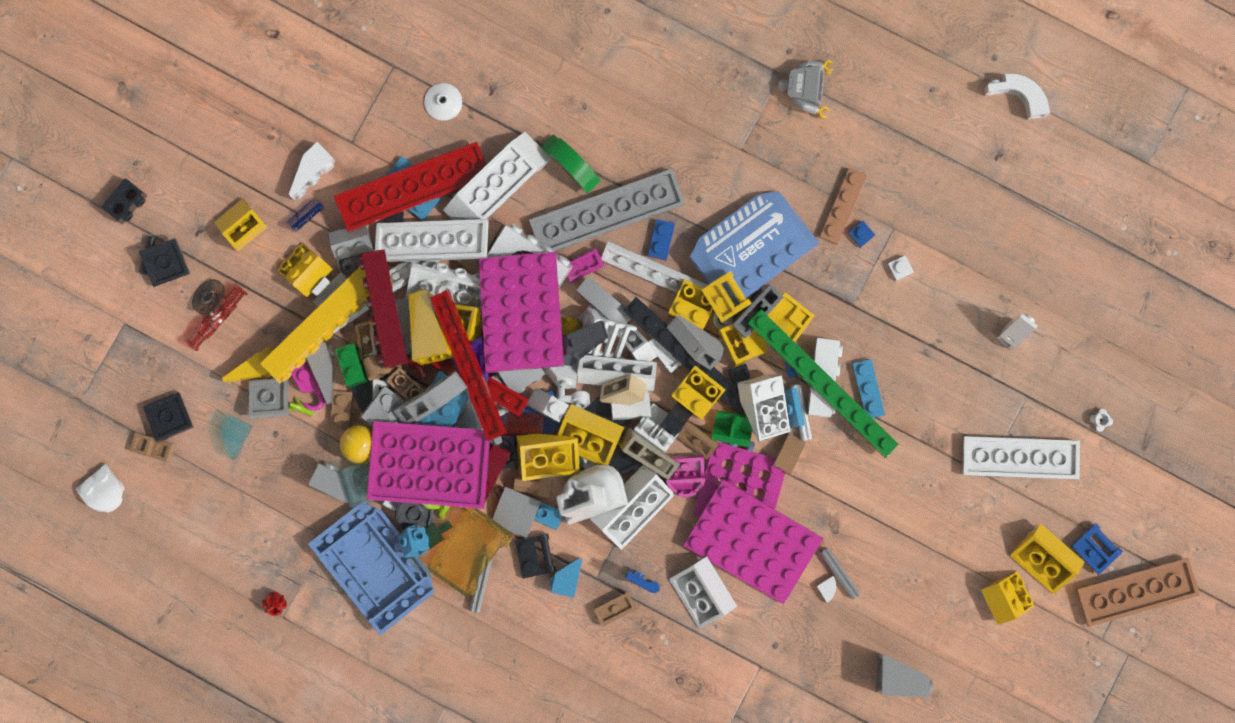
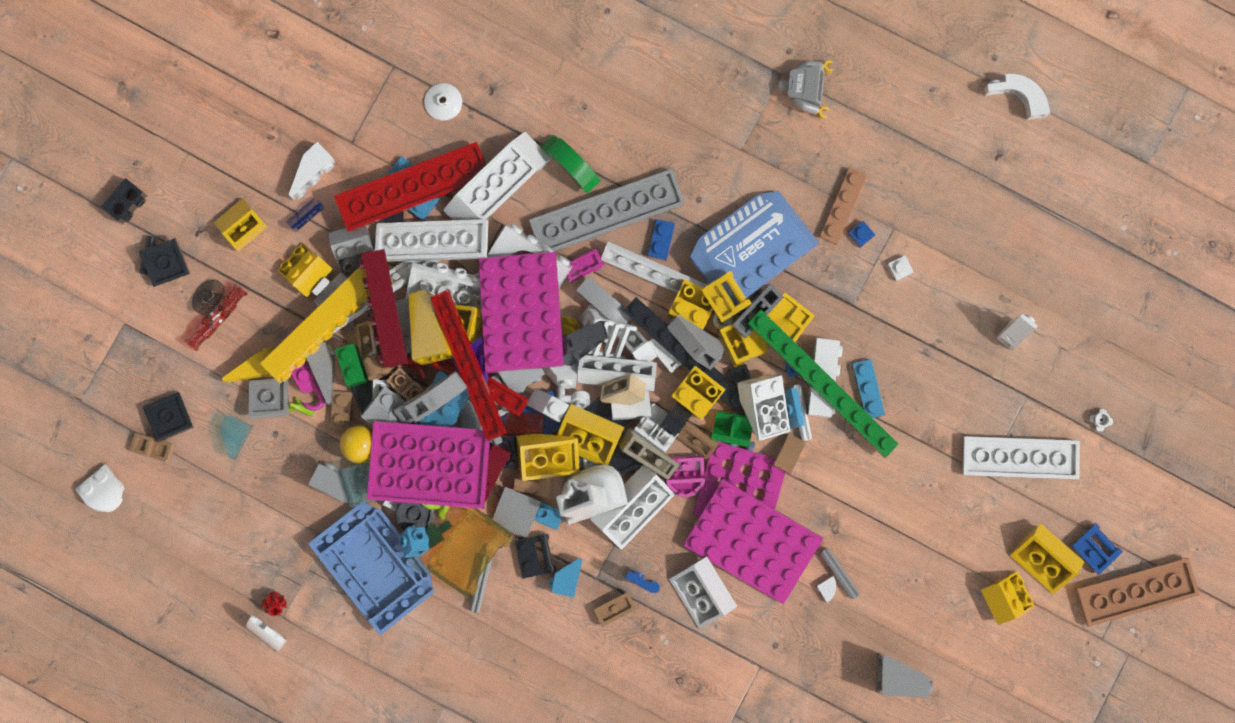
(266, 633): none -> white slope

